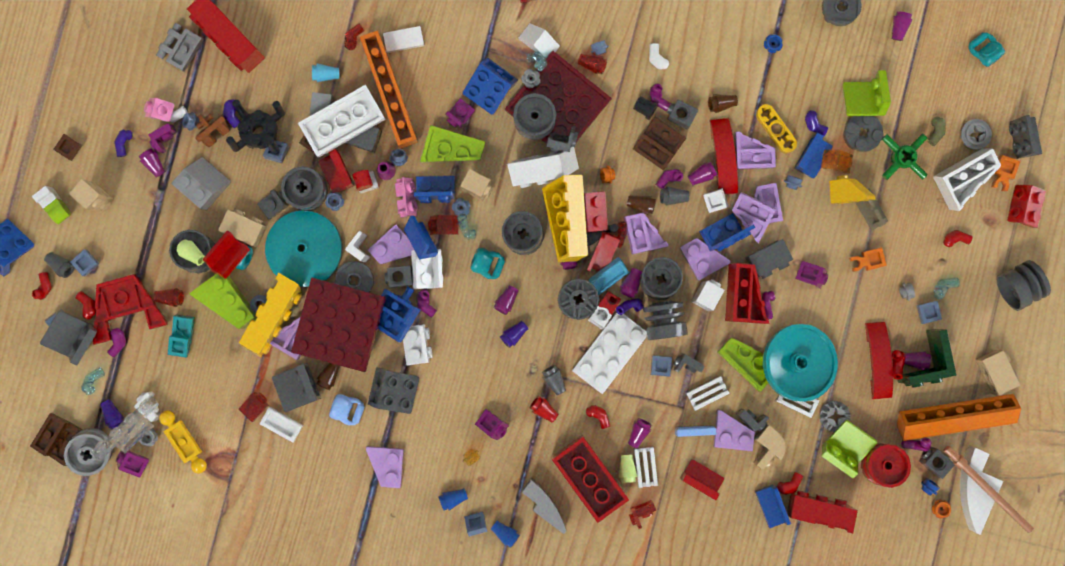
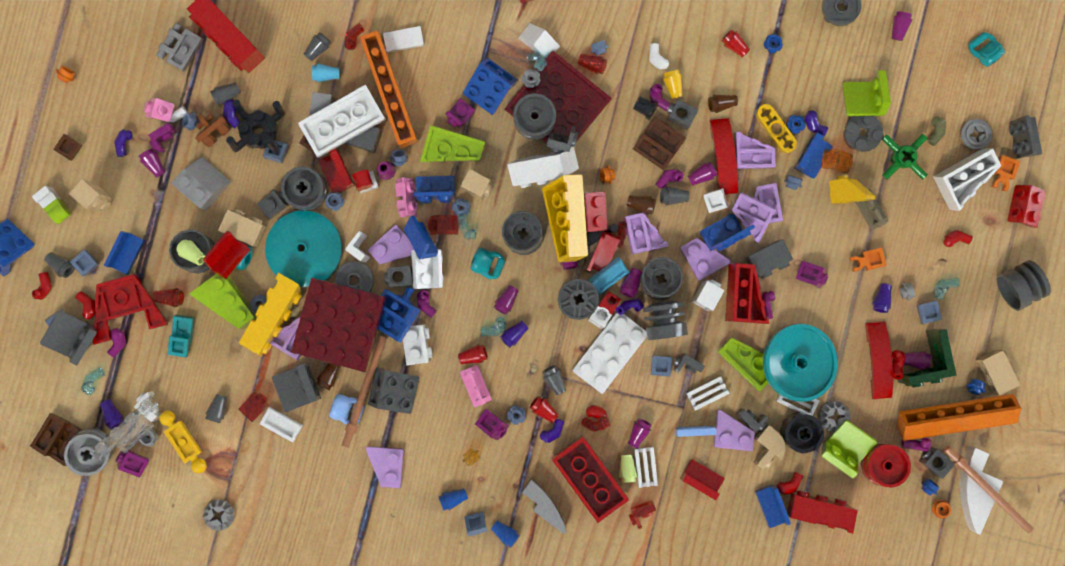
(65, 74): none -> orange plate
(124, 252): none -> blue panel
(216, 409): none -> dark grey cone
(218, 506): none -> light grey gear
(224, 93): none -> dark grey cone
(317, 46): none -> dark grey cone
(352, 427): none -> nougat bar
(475, 354): none -> red cone
(475, 386): none -> bright pink hinge
(496, 329): none -> clear light blue arm
(511, 415): none -> sand blue plate
(553, 434): none -> dark purple arm
(593, 426): none -> clear red arm
(673, 82): none -> yellow cone
(735, 43): none -> red cone
(791, 124): none -> blue plate
(810, 425): none -> black brick
(882, 300): none -> dark purple cone
(976, 387): none -> blue plate

